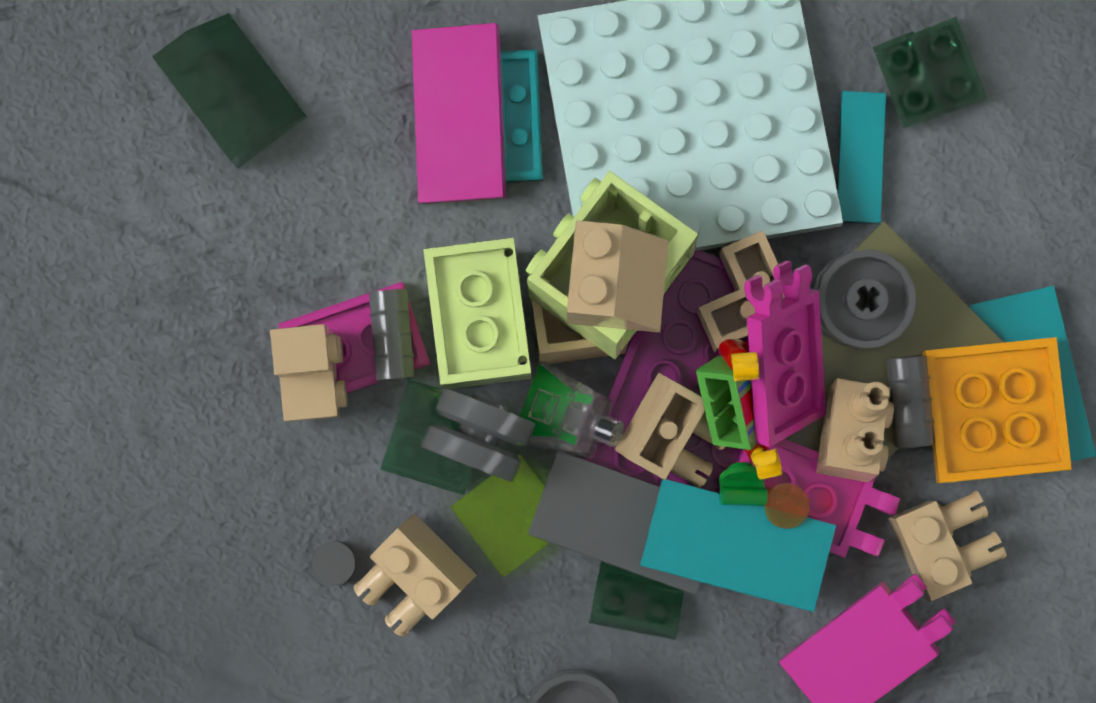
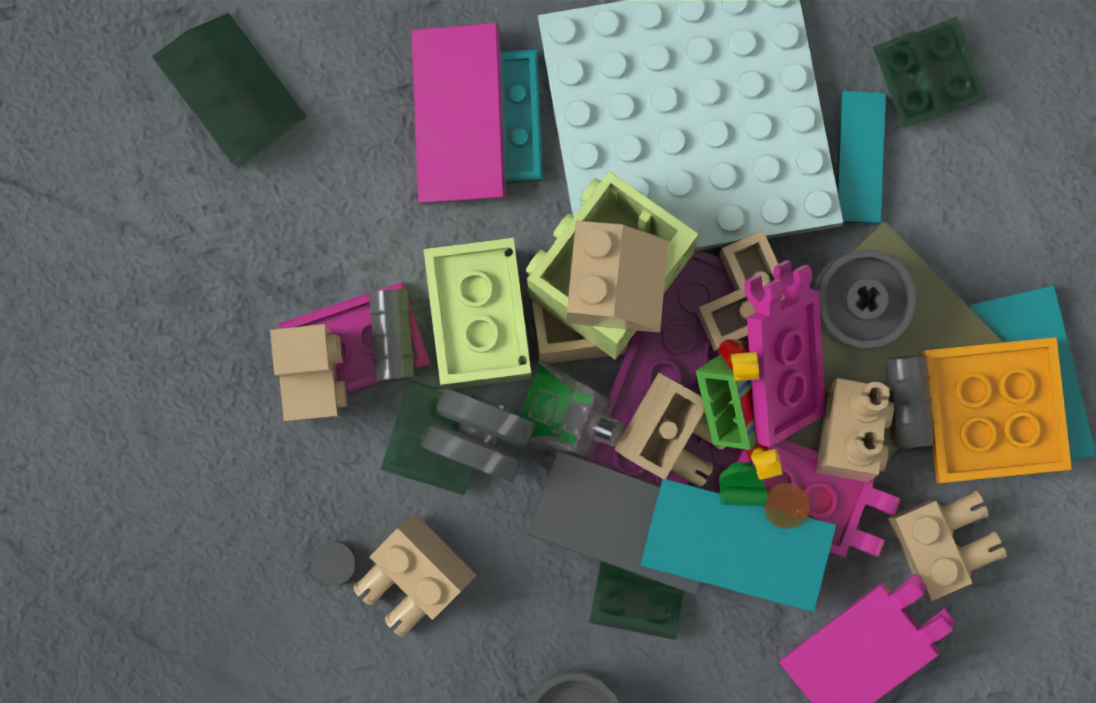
(501, 516): clear neon green tile -> none

